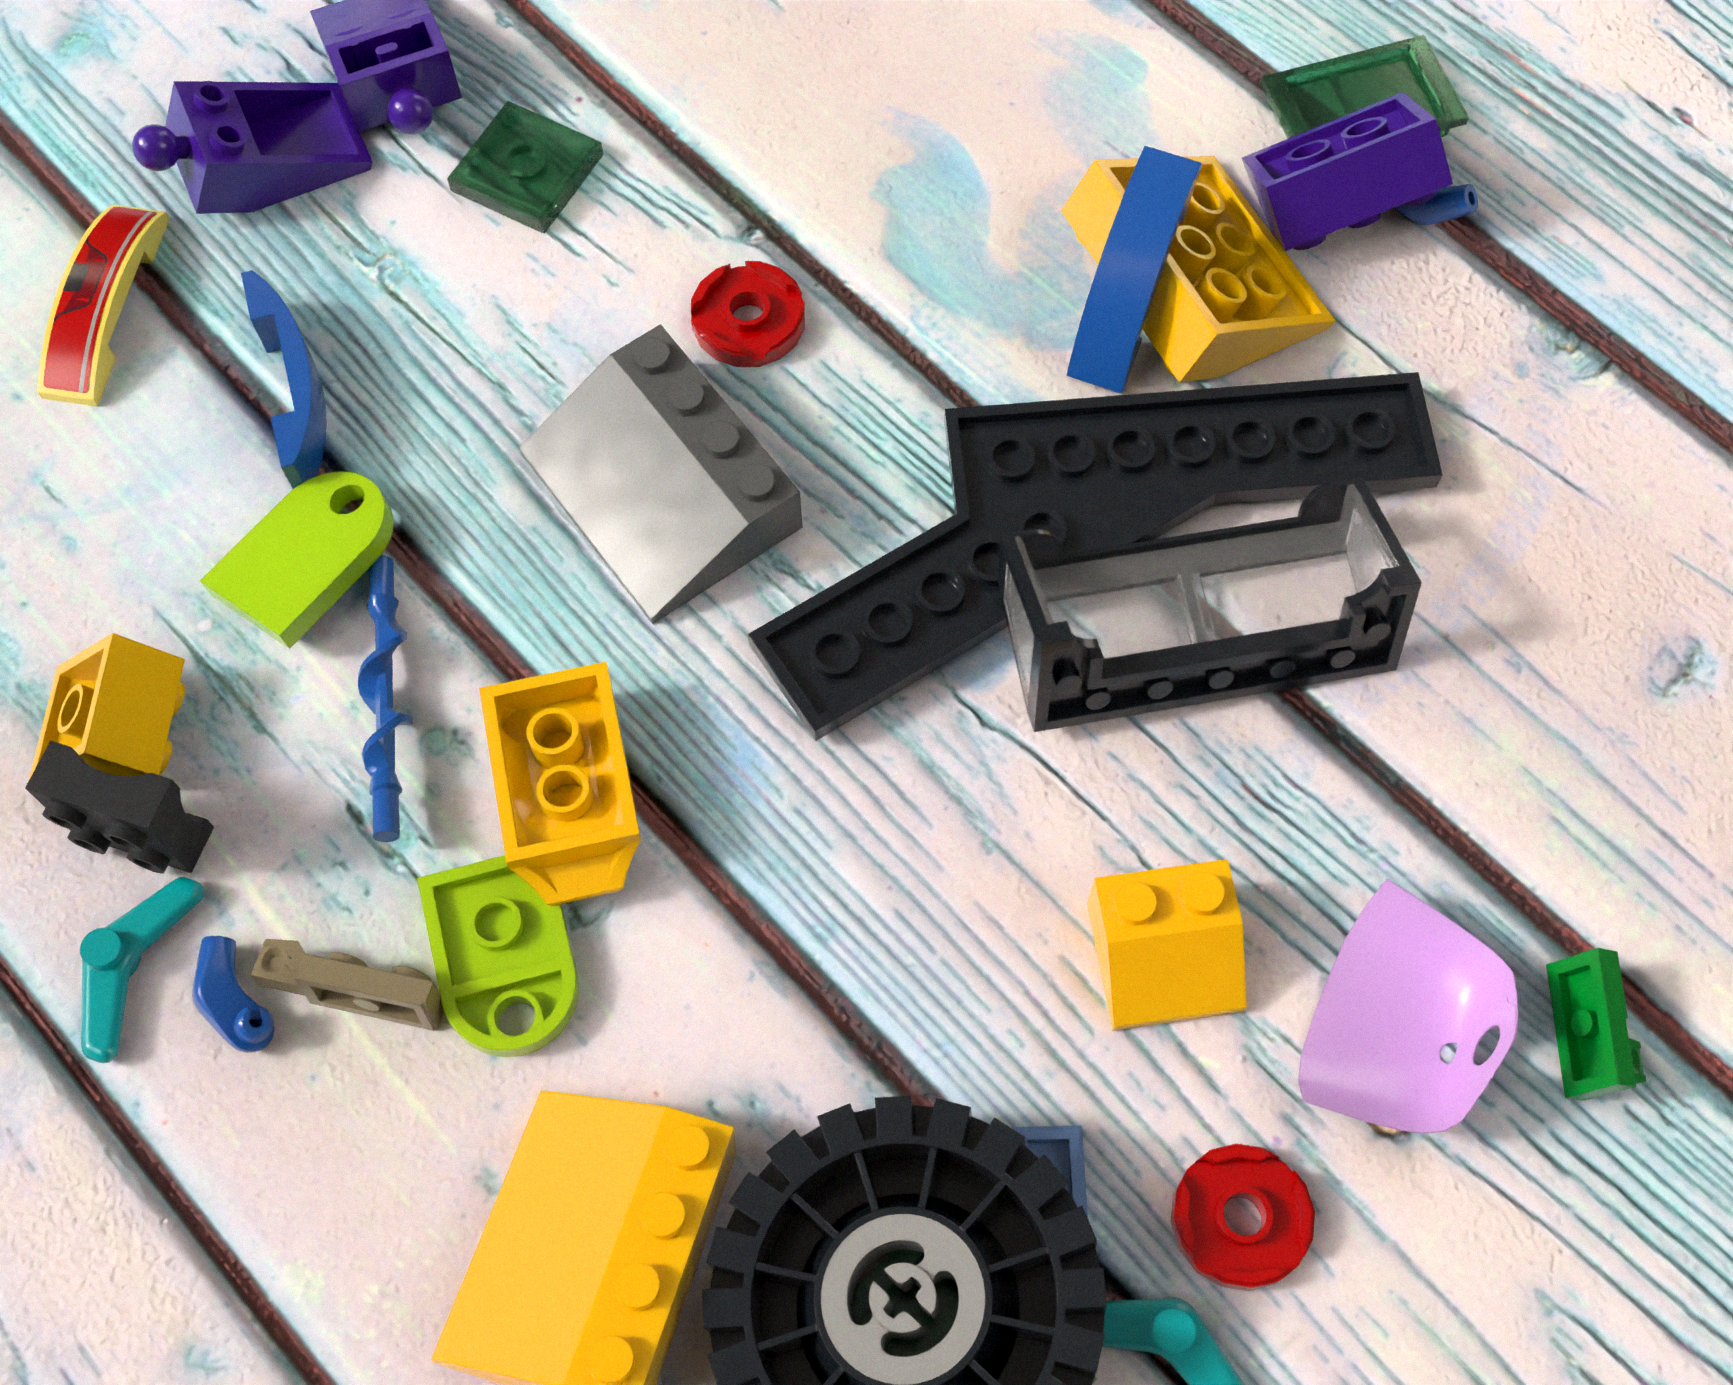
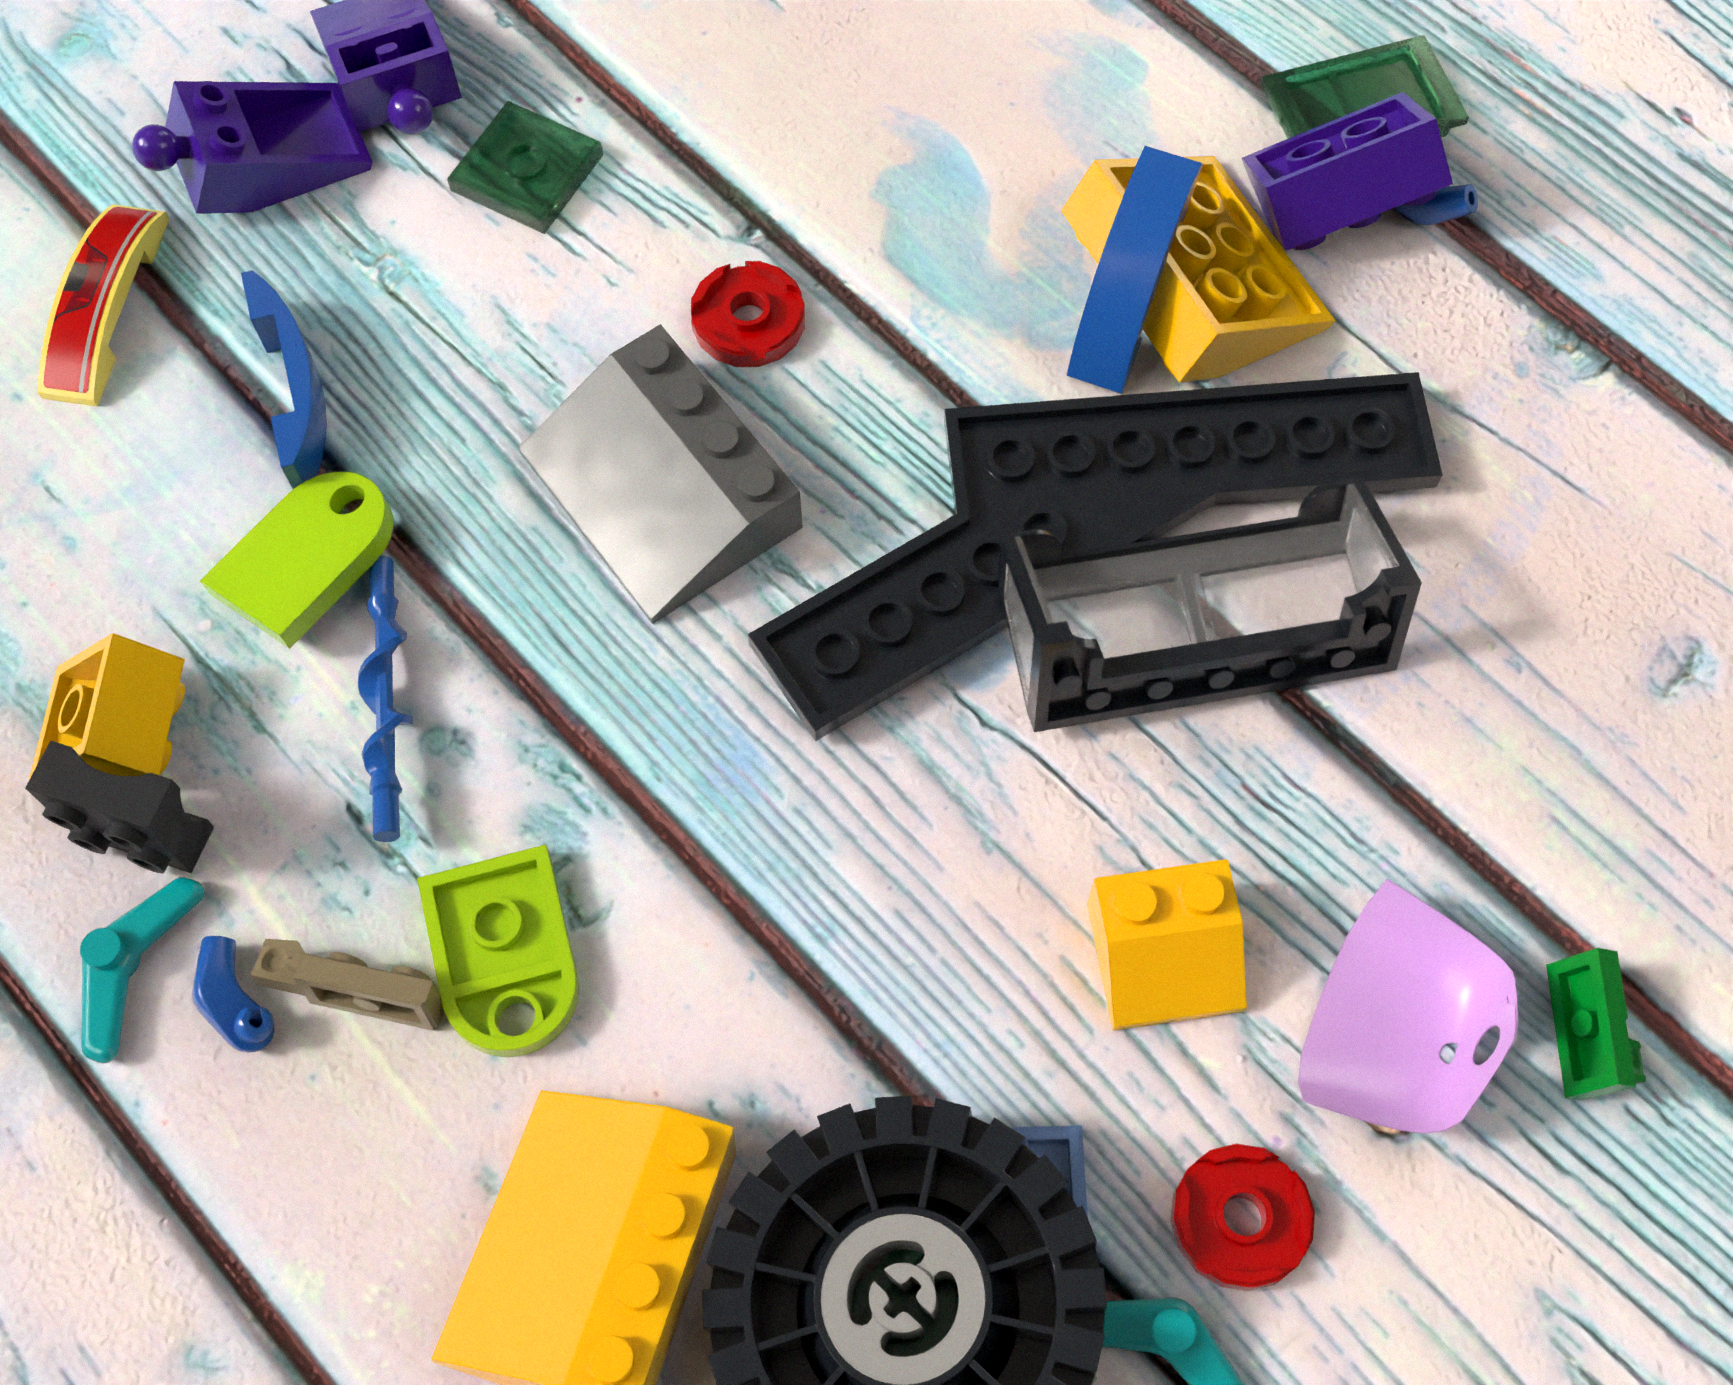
(562, 782): yellow slope -> none

